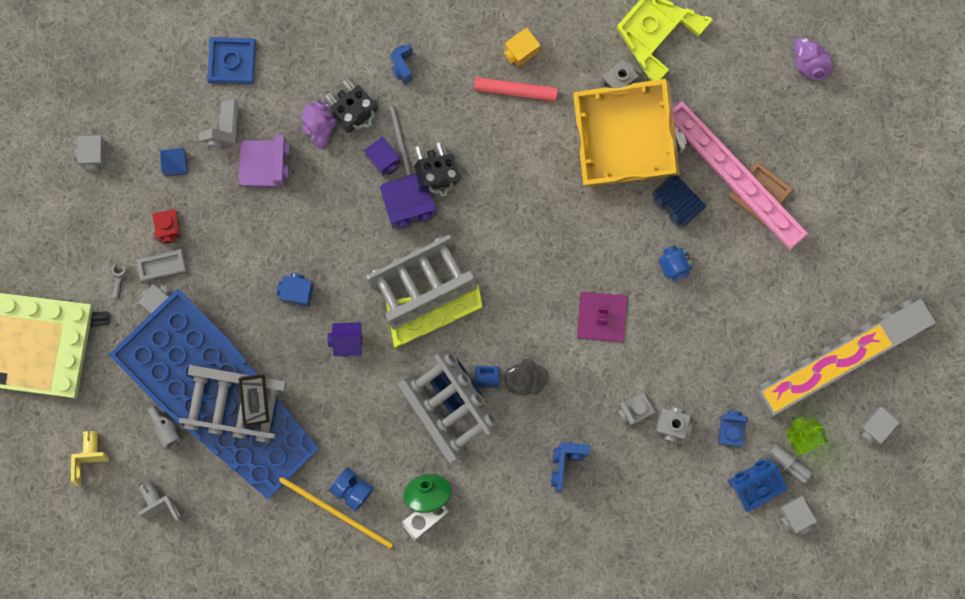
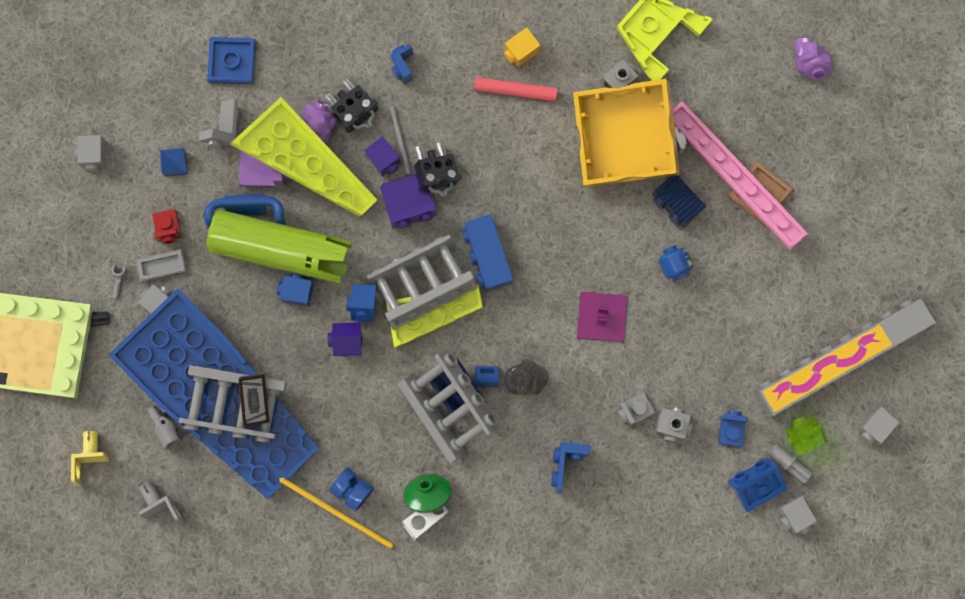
(245, 205): none -> blue piece
(278, 246): none -> lime piece
(294, 149): none -> neon yellow wing
(362, 302): none -> blue brick
(487, 253): none -> blue brick

